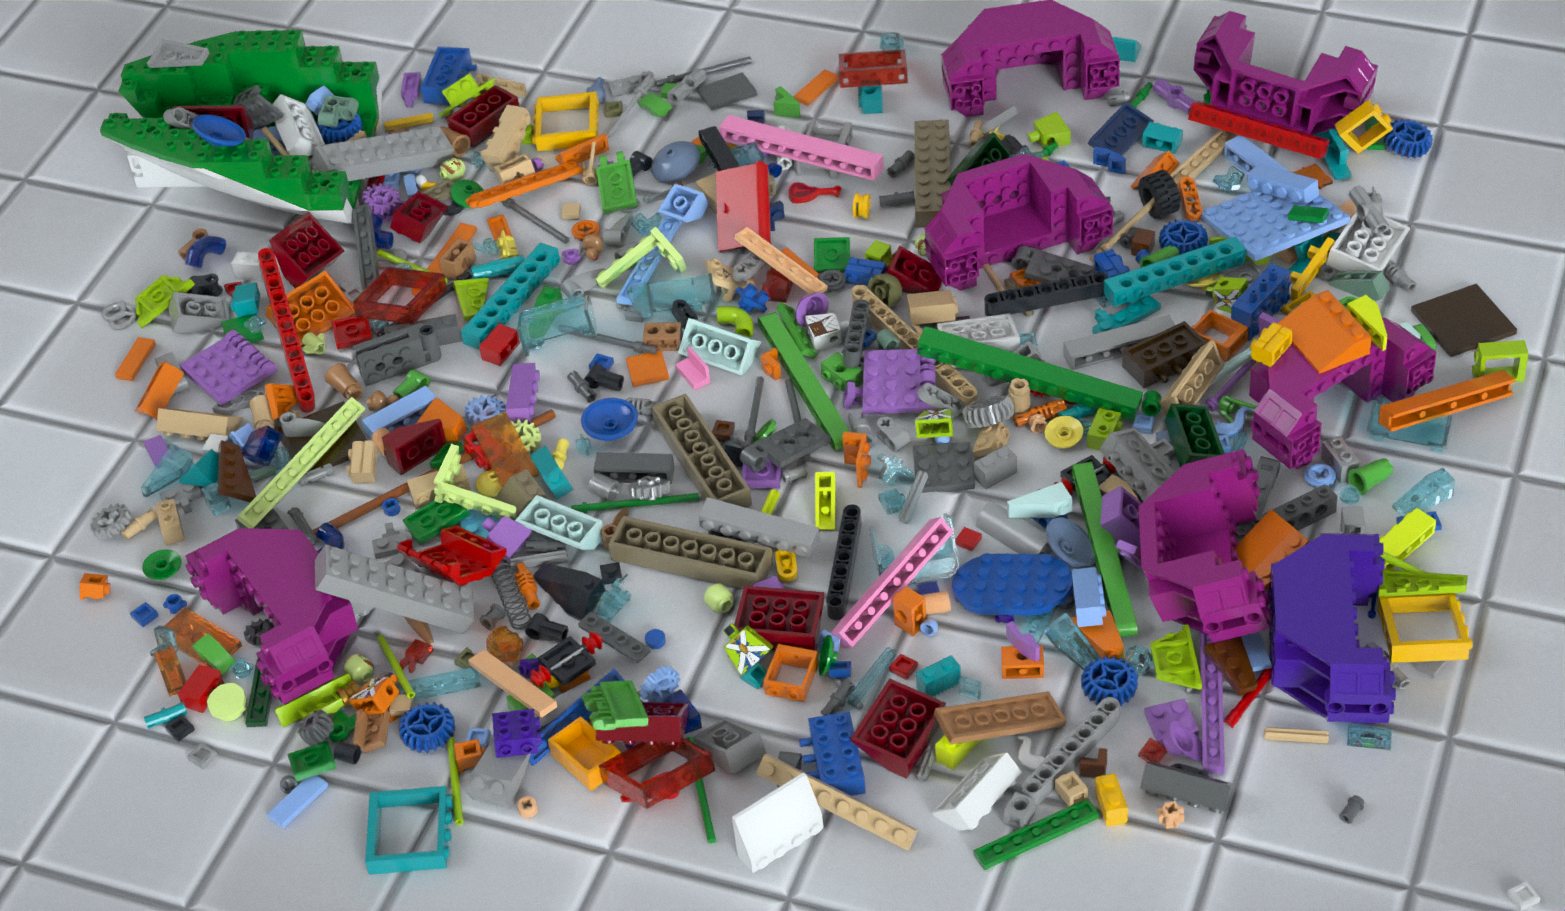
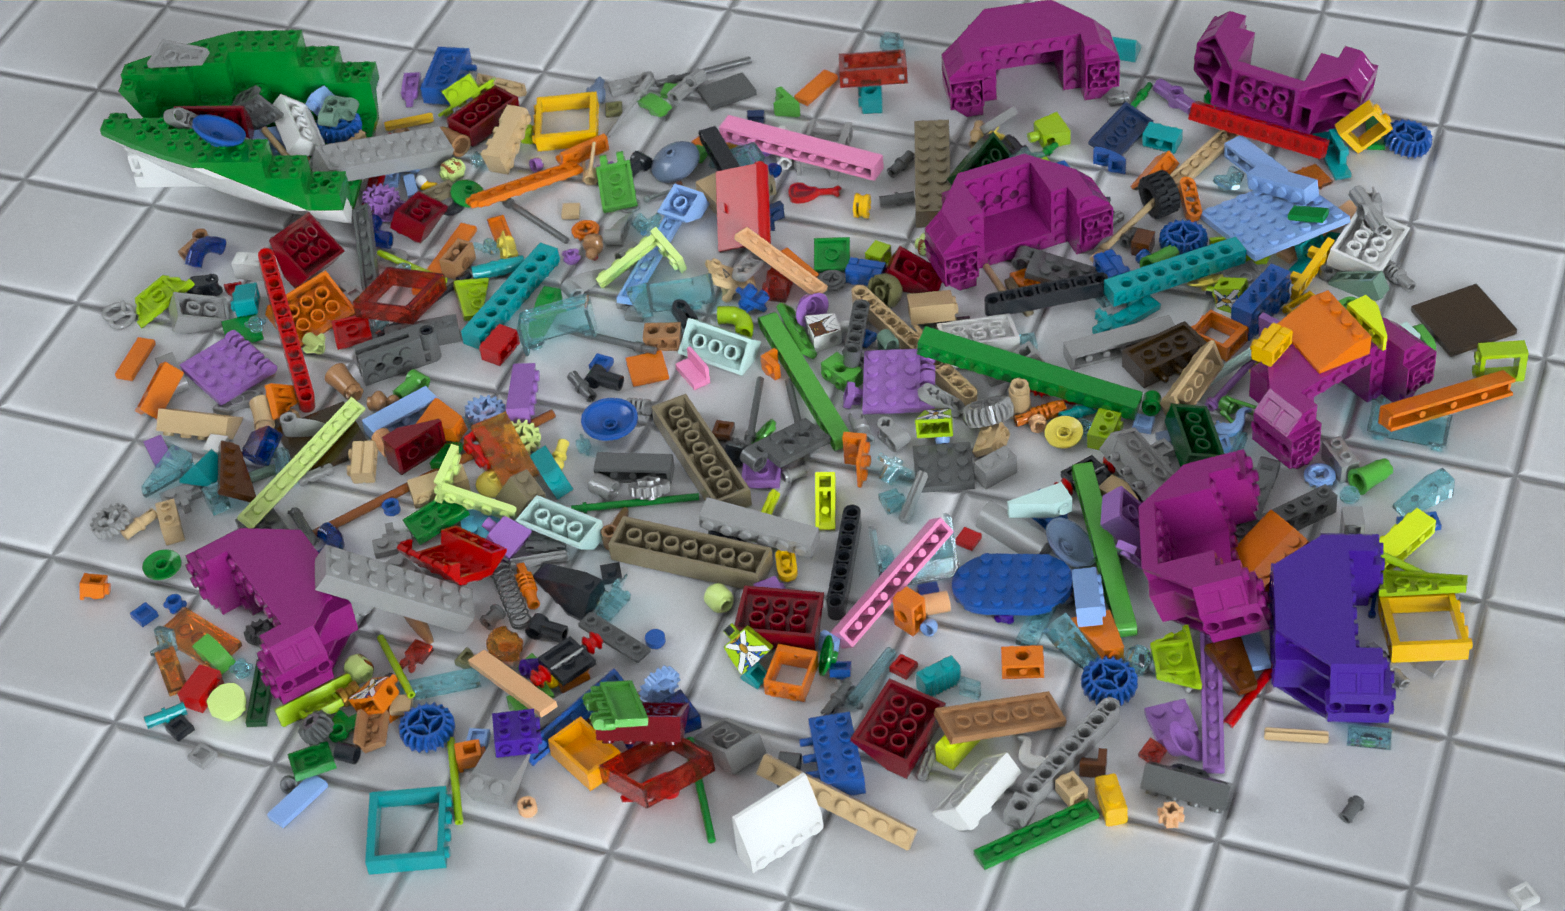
(241, 436): light blue bracket -> none
(514, 169): tan brick -> none
(1023, 643): medium lavender slope -> none

